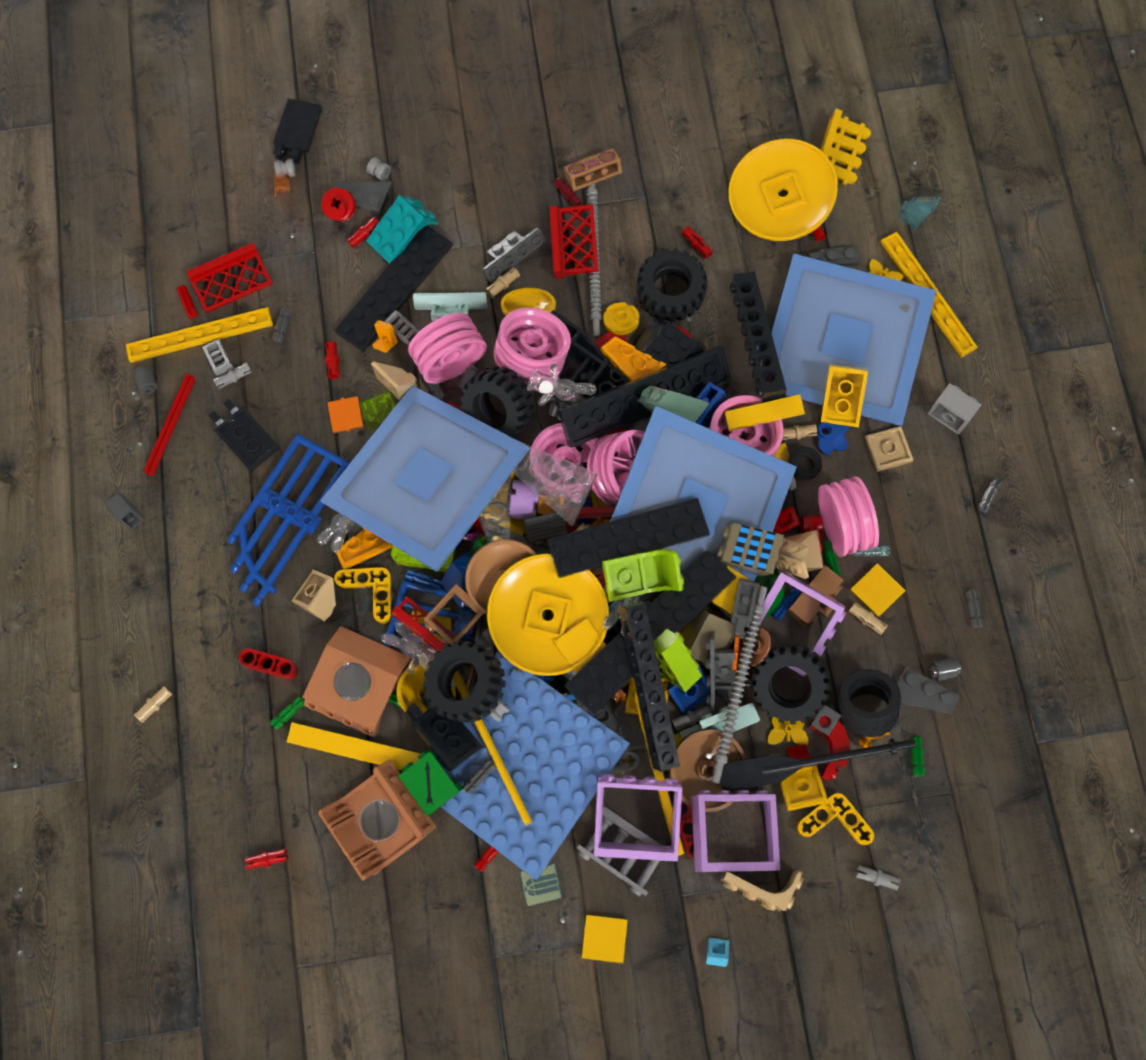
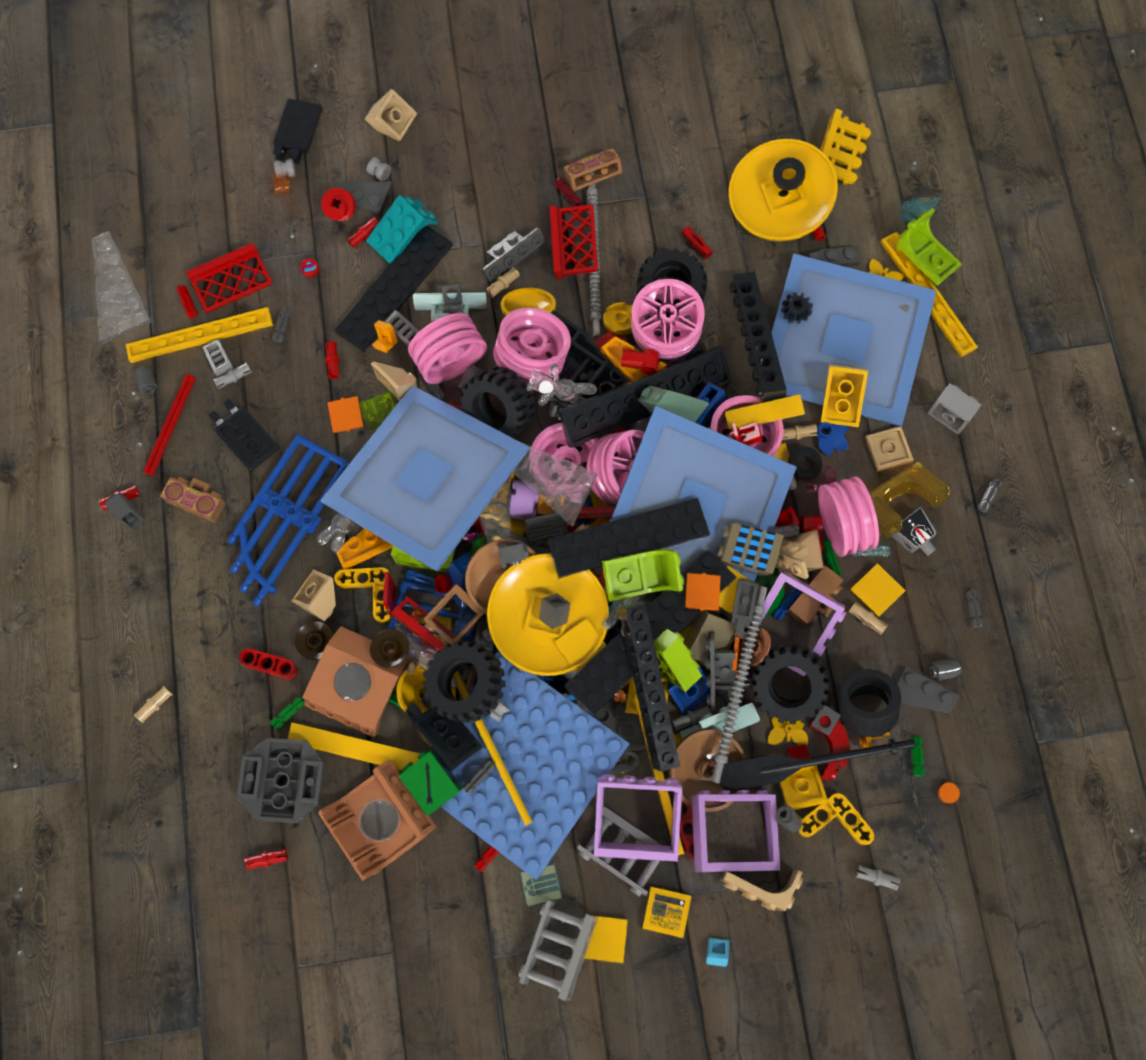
(116, 295): none -> clear wing
(130, 493): none -> red pin
(187, 498): none -> medium nougat piece
(260, 778): none -> dark grey piece
(306, 636): none -> dark brown dish
(309, 267): none -> red tile
(384, 642): none -> dark brown dish
(389, 594): none -> red piece
(391, 115): none -> tan slope
(443, 583): none -> red tile
(452, 305): none -> dark grey bracket
(512, 553): none -> dark grey brick
(554, 611): none -> dark grey panel
(578, 946): none -> light grey fence
(646, 360): none -> red piece
(666, 912): none -> yellow tile
(667, 292): none -> bright pink wheel
(702, 591): none -> orange piece
(747, 434): none -> red bracket
(783, 164): none -> black tyre
(787, 531): none -> dark grey axle
(789, 819): none -> dark grey brick
(798, 301): none -> black gear
(830, 476): none -> clear pink bracket
(913, 480): none -> clear yellow arch
(916, 533): none -> torso
(926, 250): none -> lime bracket
(948, 793): none -> orange tile

